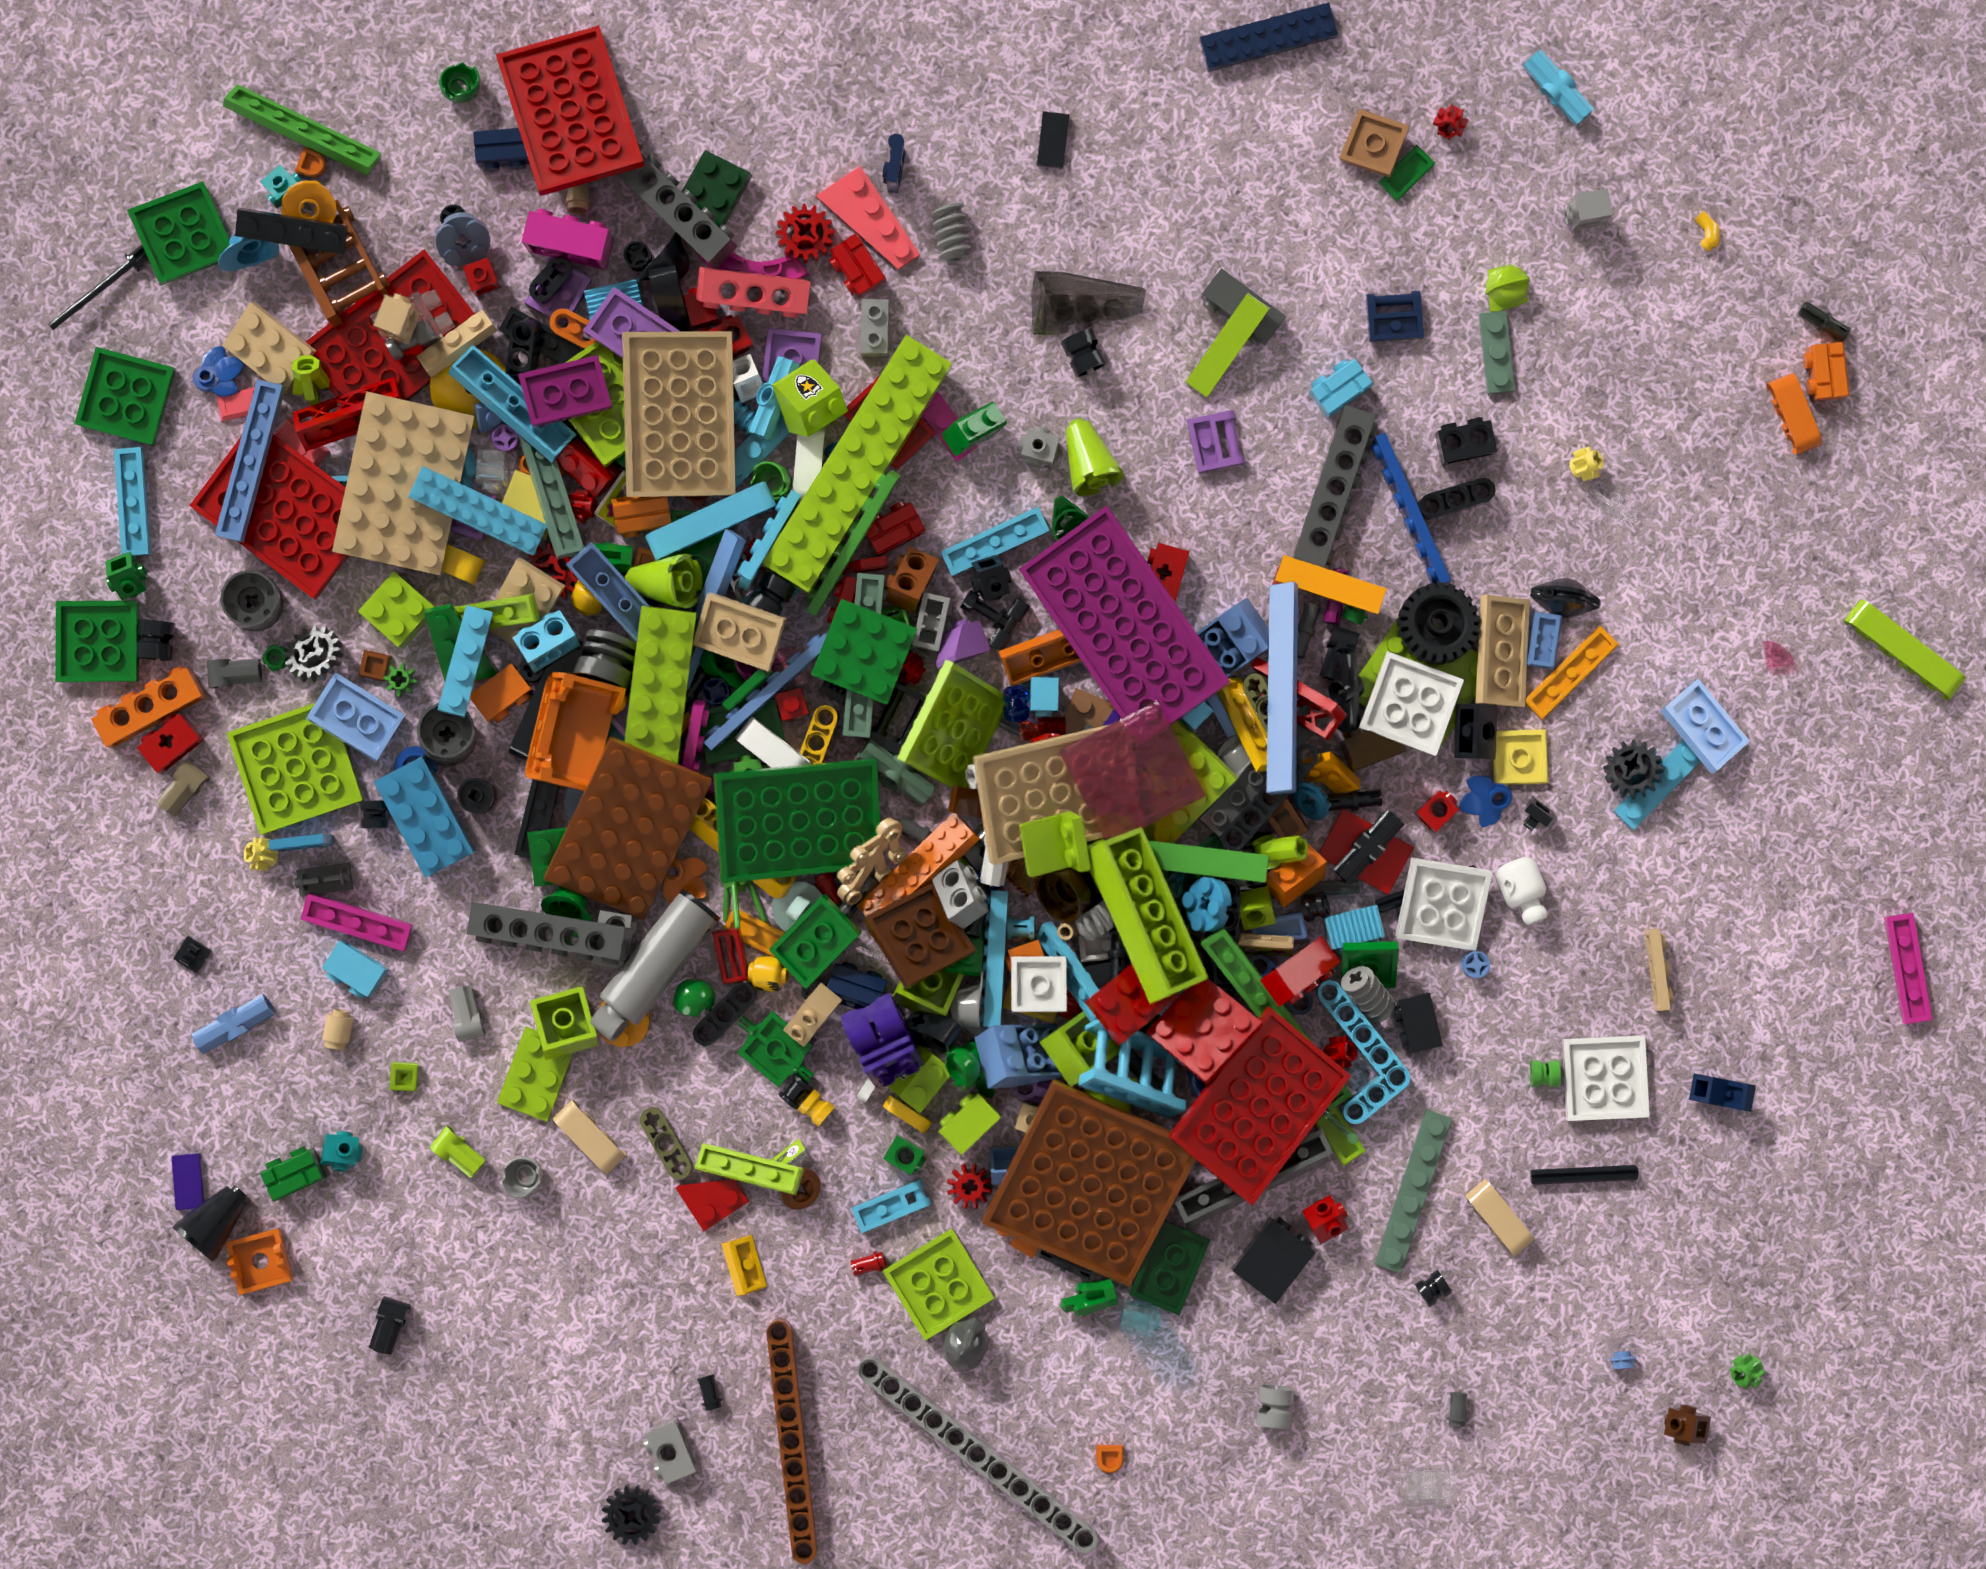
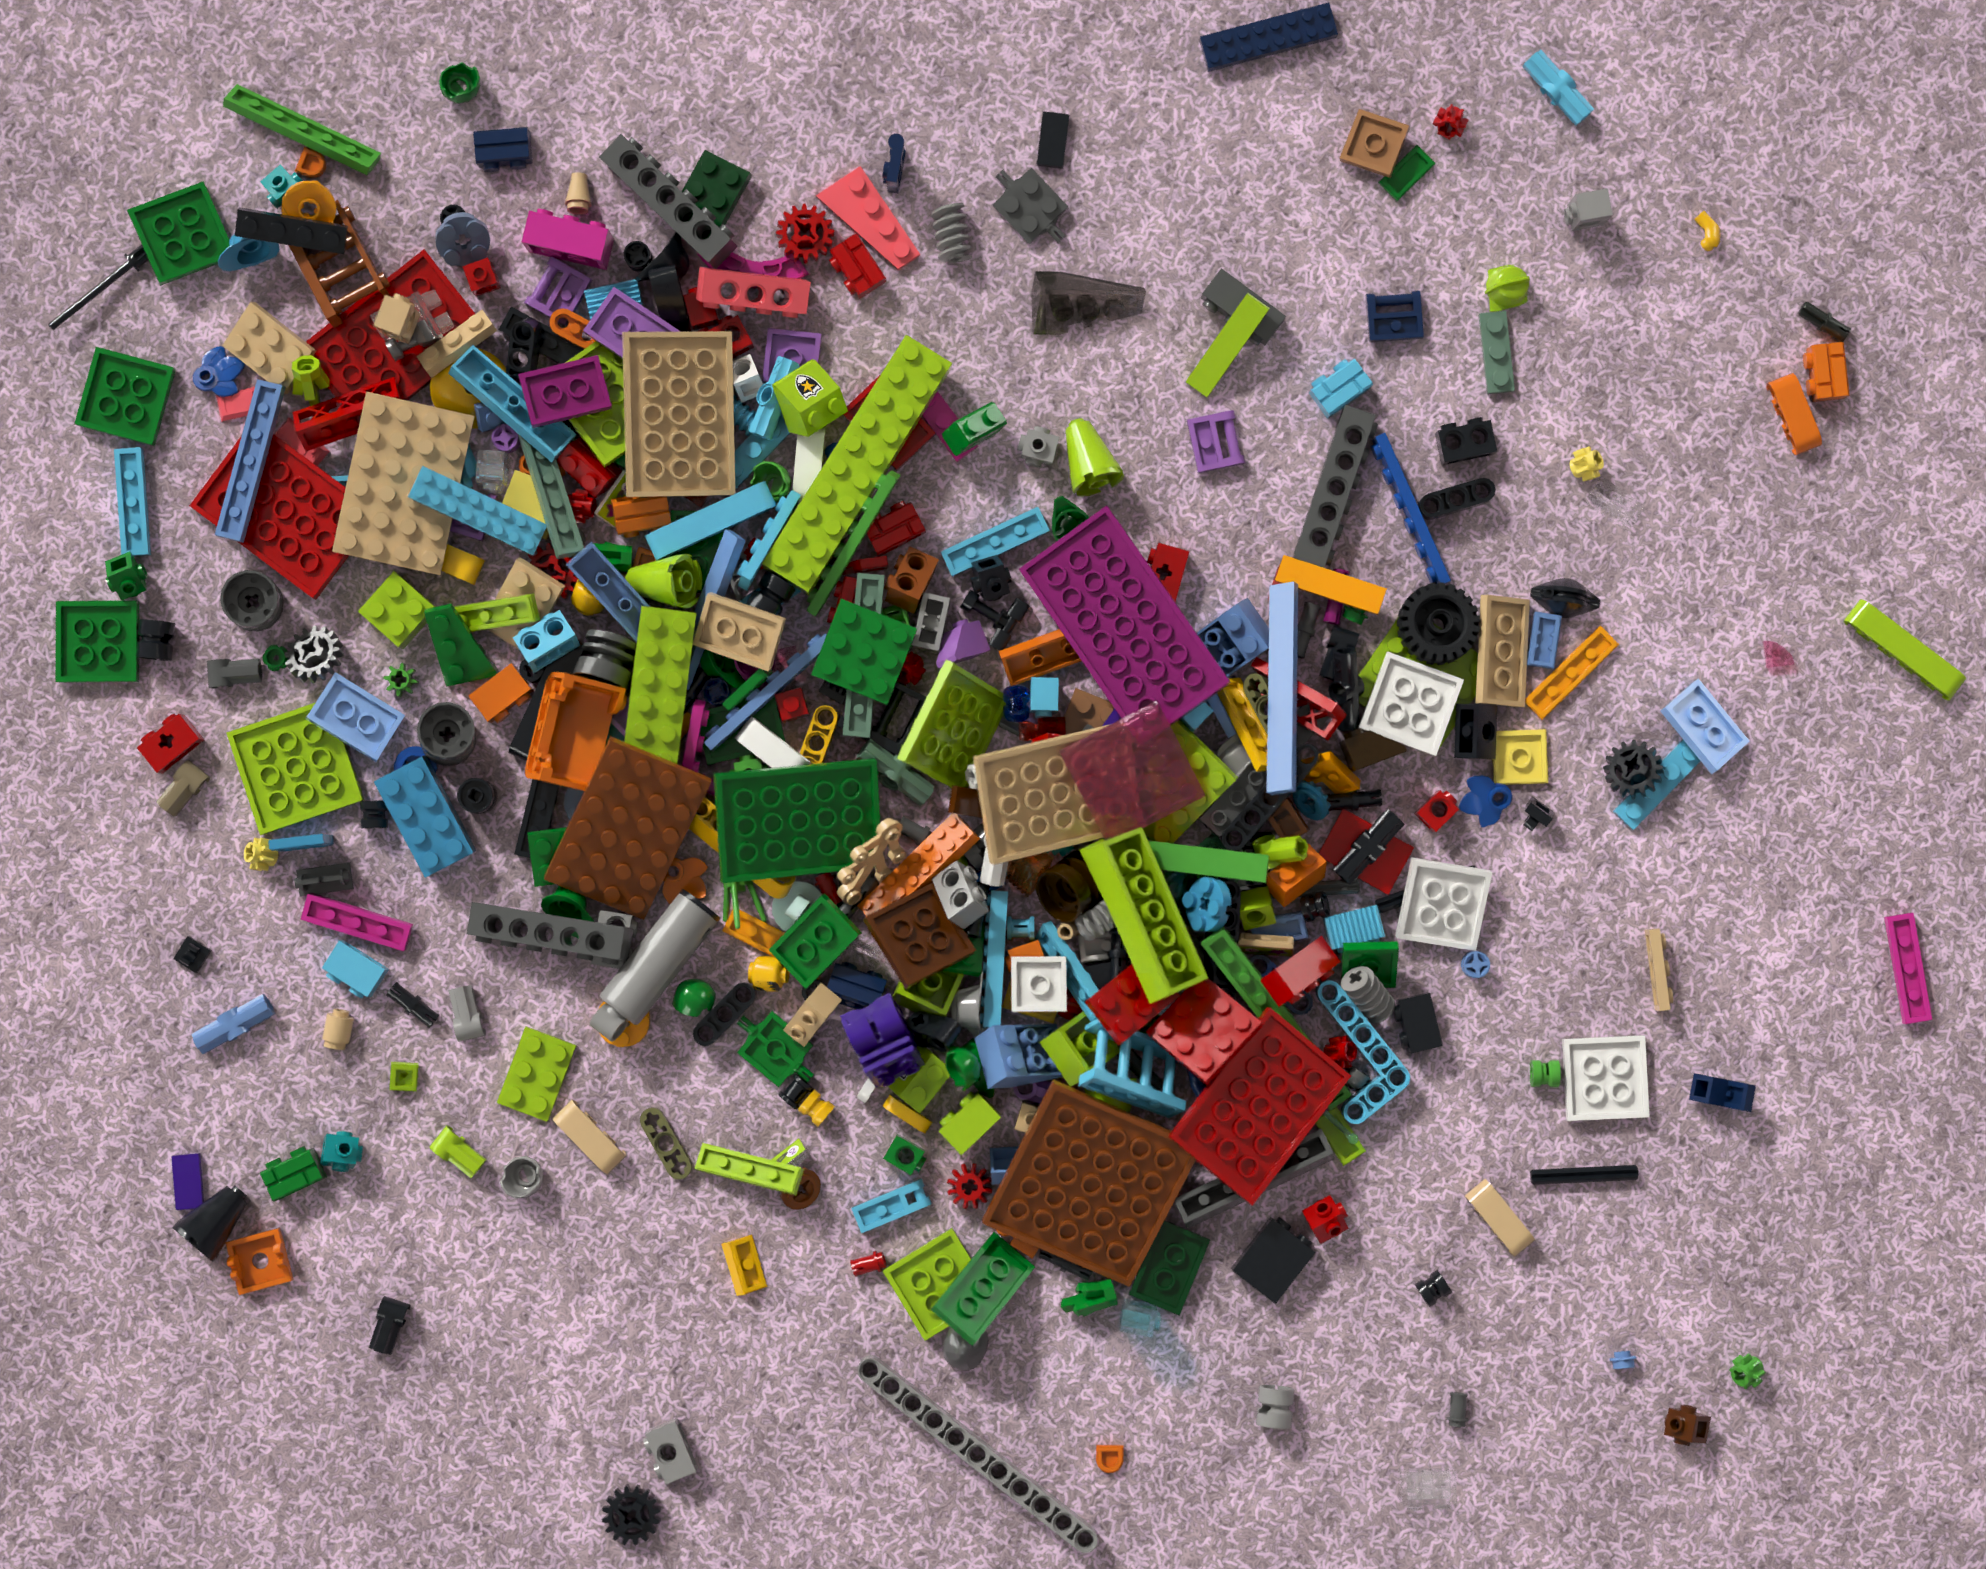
(107, 718): orange brick -> none
(374, 665): dark orange tile -> none
(412, 1005): none -> black pin
(465, 661): medium azure plate -> none
(545, 277): black beam -> none
(563, 1023): lime brick -> none
(569, 110): red plate -> none
(709, 1392): black pin -> none
(712, 1200): red wing -> none
(727, 932): red tile -> none
(788, 1453): dark orange beam -> none
(874, 328): light grey brick -> none
(982, 1288): none -> green plate
(1030, 206): none -> dark grey plate
(1054, 844): lime bracket -> none
(1083, 351): black wheel -> none
(1357, 1079): none -> dark grey hinge
(1413, 1191): sand green plate -> none
(1523, 887): white piece -> none

